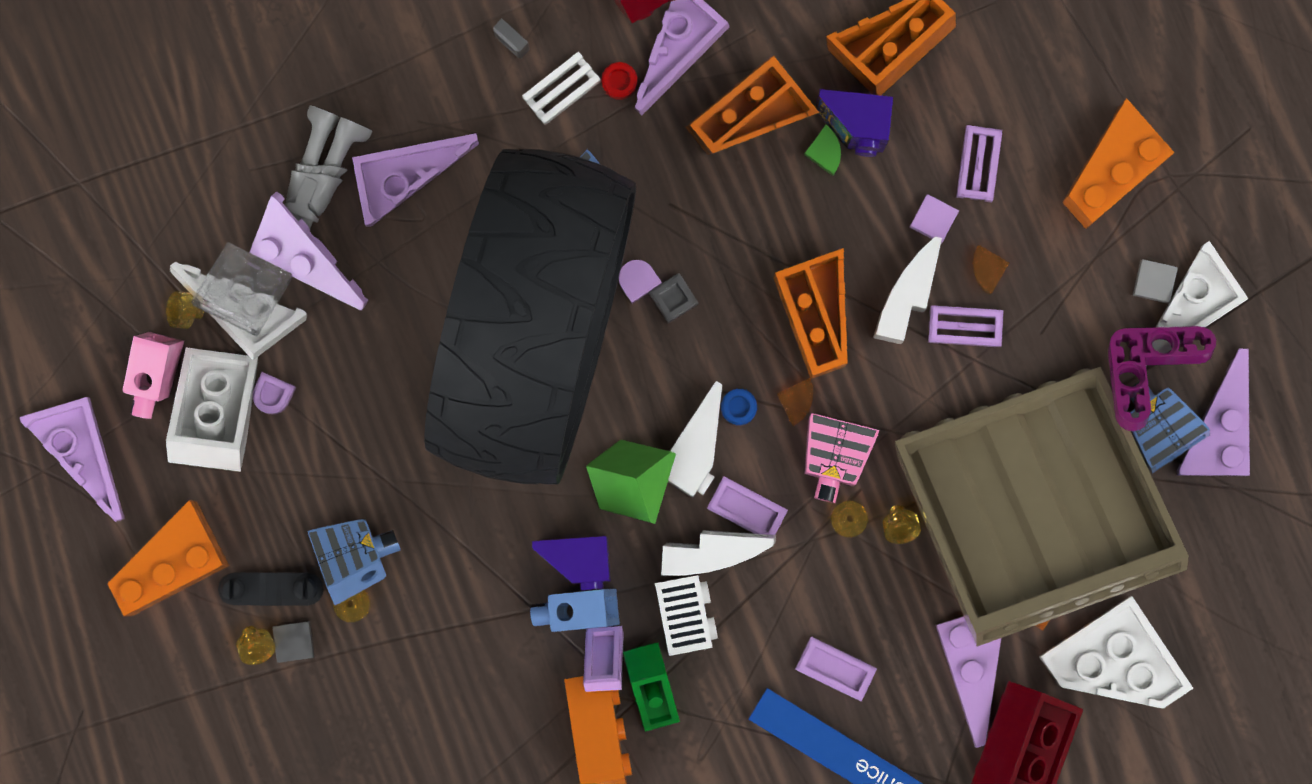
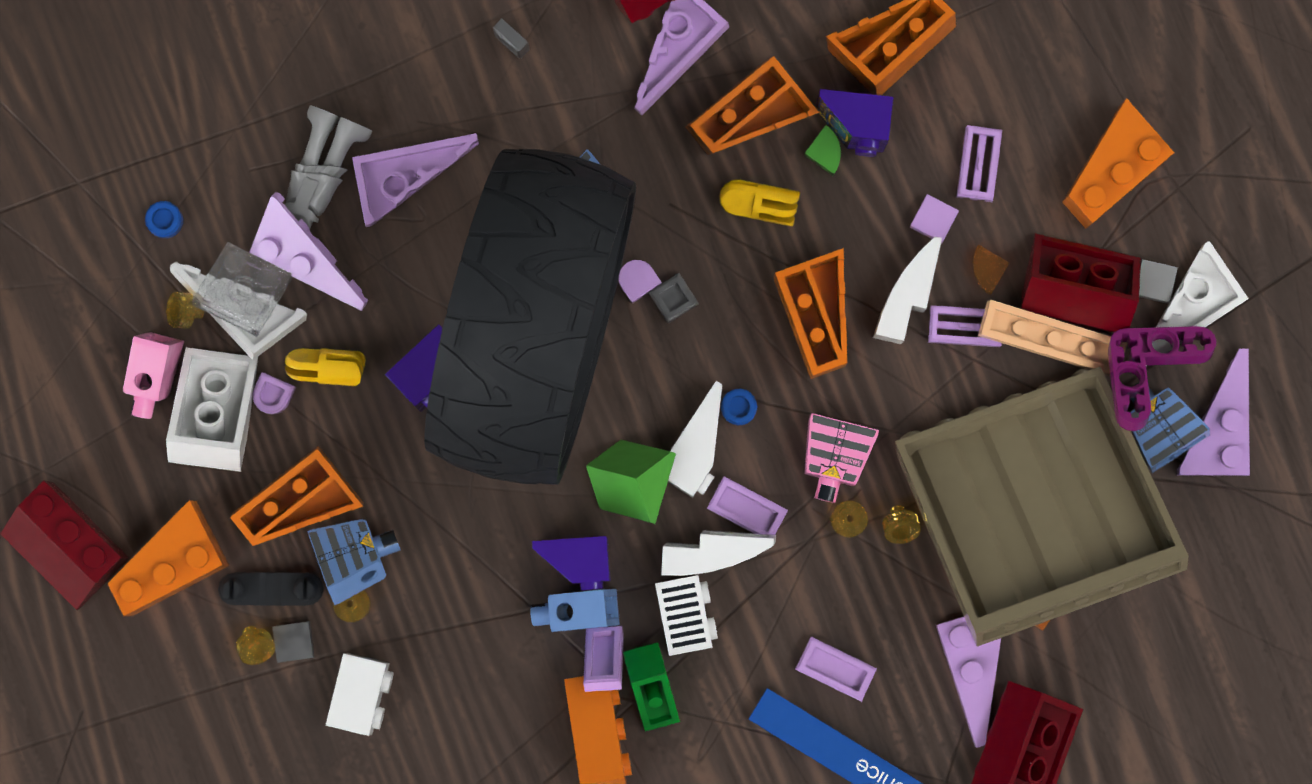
(63, 543): none -> dark red slope
(76, 442): lavender wing -> none
(164, 219): none -> blue tile
(297, 498): none -> orange wedge
(325, 366): none -> yellow arm
(359, 694): none -> white brick
(415, 370): none -> dark purple slope
(585, 69): white tile -> none
(619, 80): red tile -> none
(760, 201): none -> yellow arm
(797, 401): clear orange tile -> none
(1046, 336): none -> light nougat plate
(1081, 284): none -> dark red slope
(1118, 659): white plate -> none

